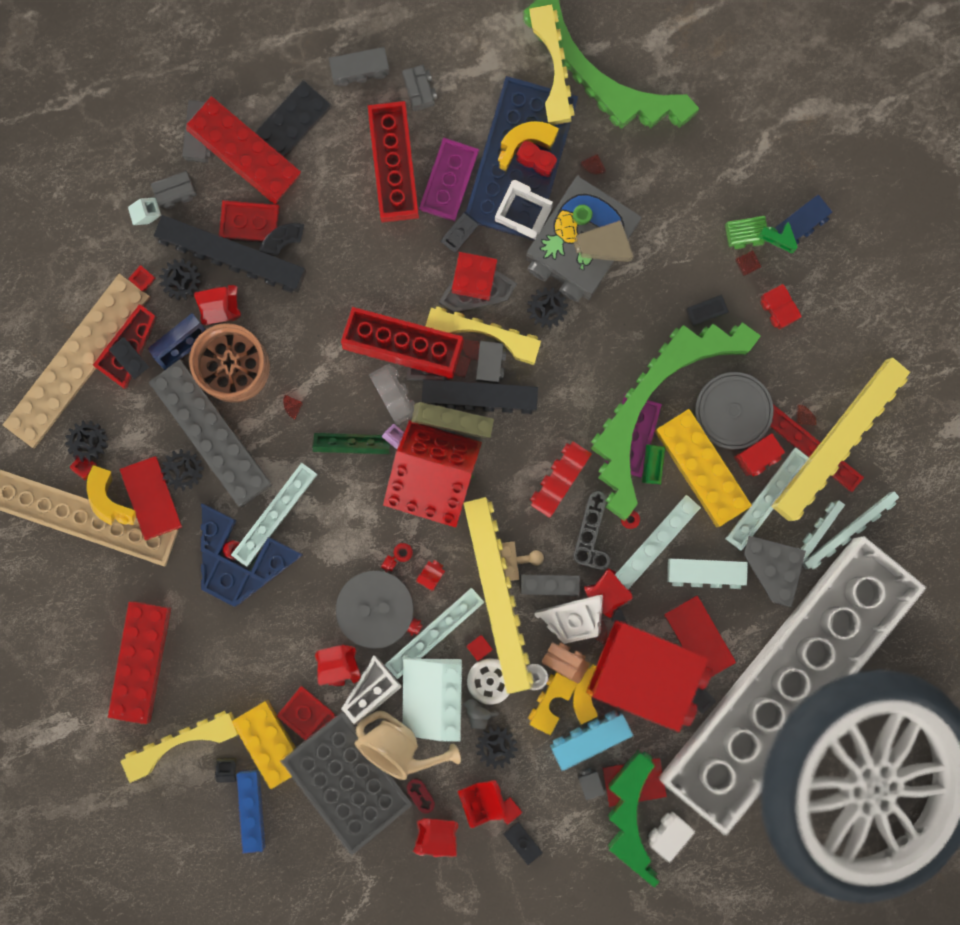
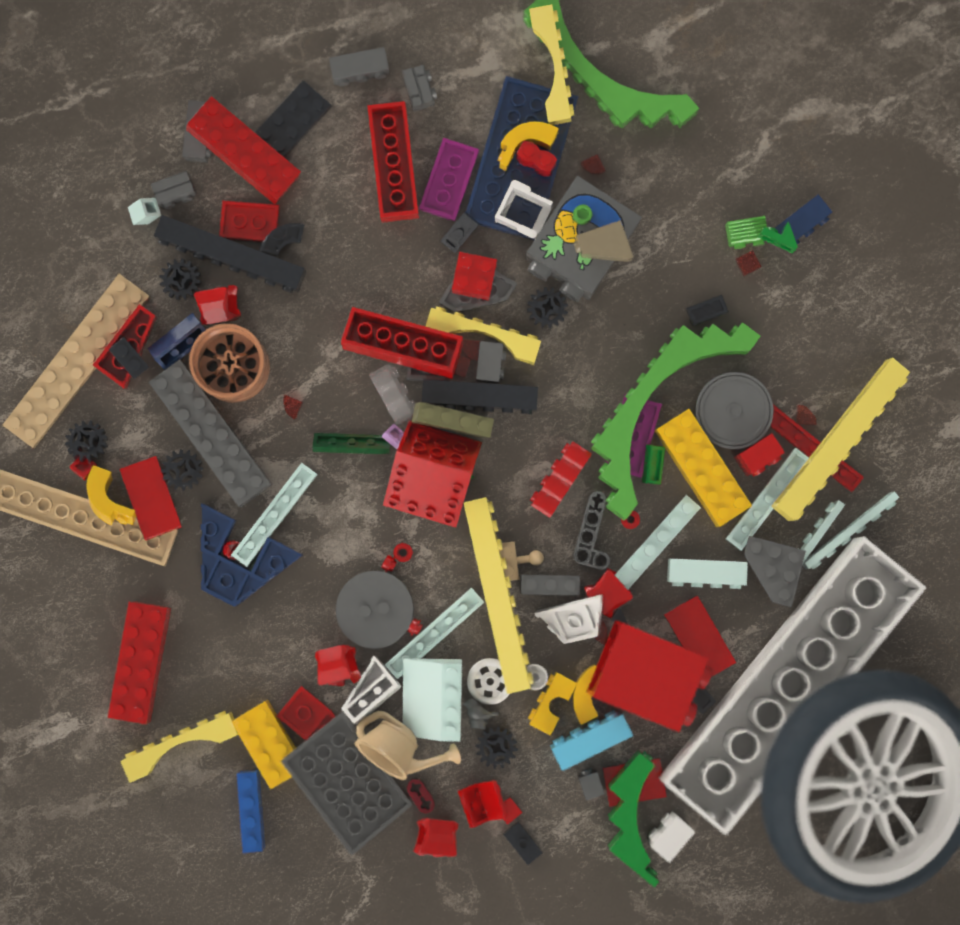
(141, 278): red plate -> none
(225, 770): black slope -> none
(431, 575): red arch -> none
(479, 647): red tile -> none
(566, 663): nougat brick -> none
(780, 306): red brick -> none

